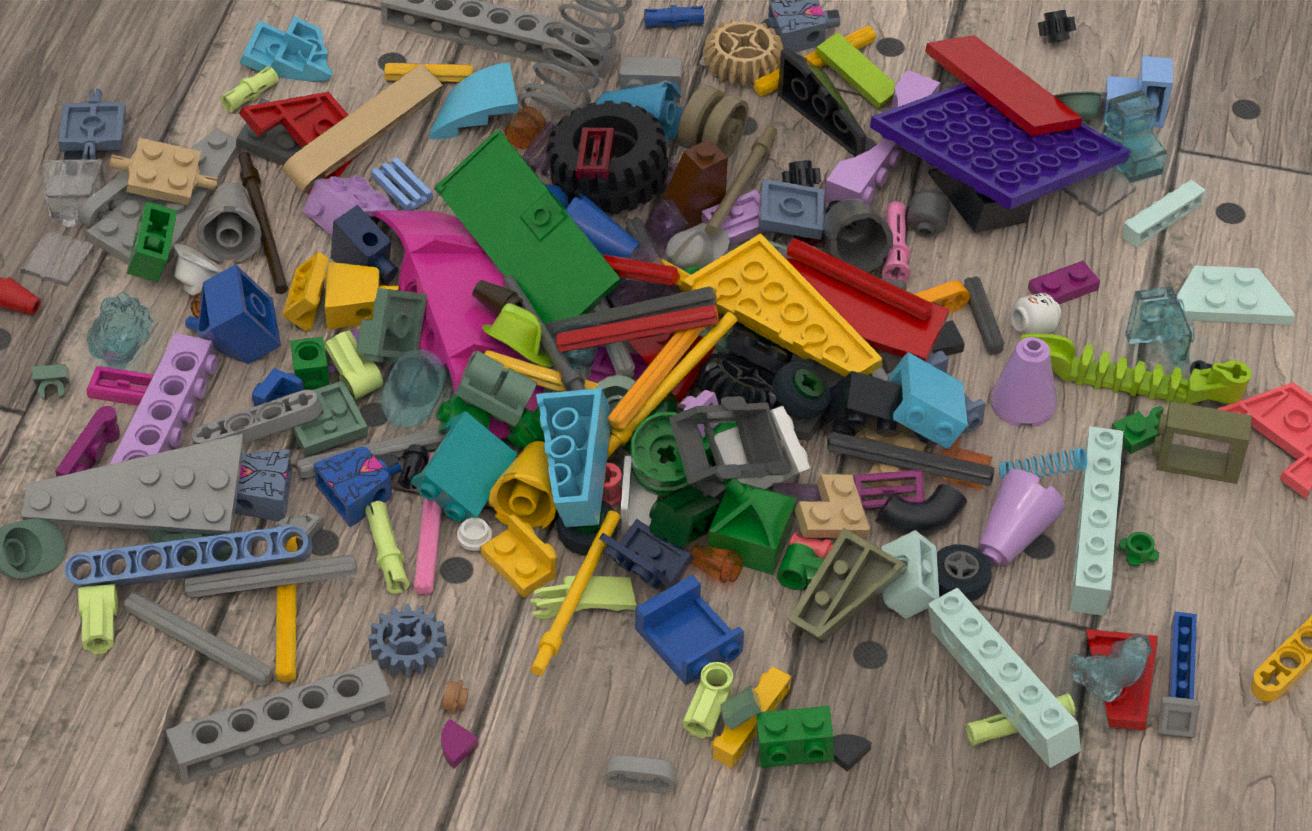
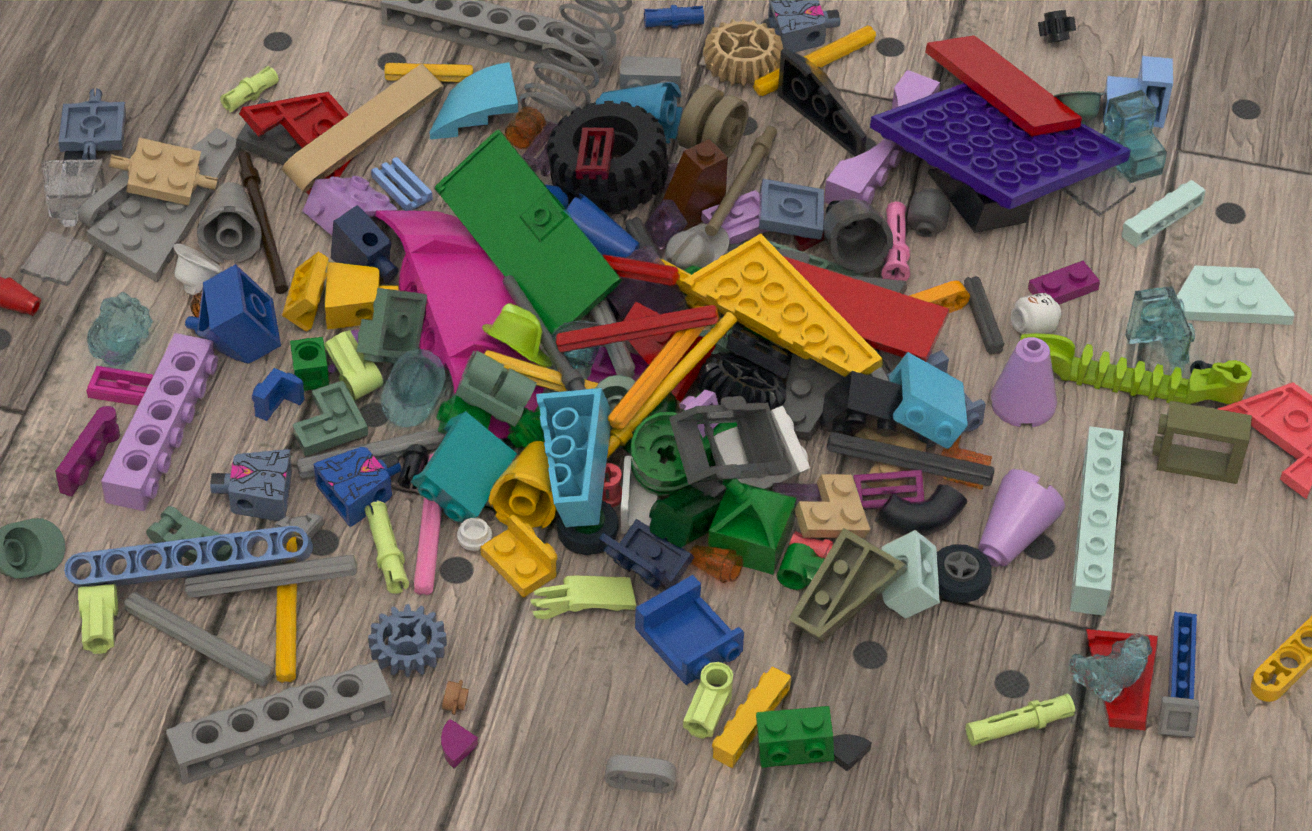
(50, 375): sand green tile -> none
(152, 242): green brick -> none
(165, 491): light grey wing -> none
(292, 54): medium azure slope -> none
(292, 411): light grey beam -> none
(495, 296): dark brown cone -> none
(552, 640): yellow bar -> none
(661, 305): dark grey axle -> none
(741, 707): sand green tile -> none
(801, 390): black wheel -> none
(802, 174): black gear -> none
(857, 70): lime tile -> none
(860, 279): red axle -> none
(949, 340): black tile -> none
(1004, 678): light aqua brick -> none
(1078, 454): medium azure piece -> none
(1139, 430): green plate -> none
(1139, 548): green plate -> none

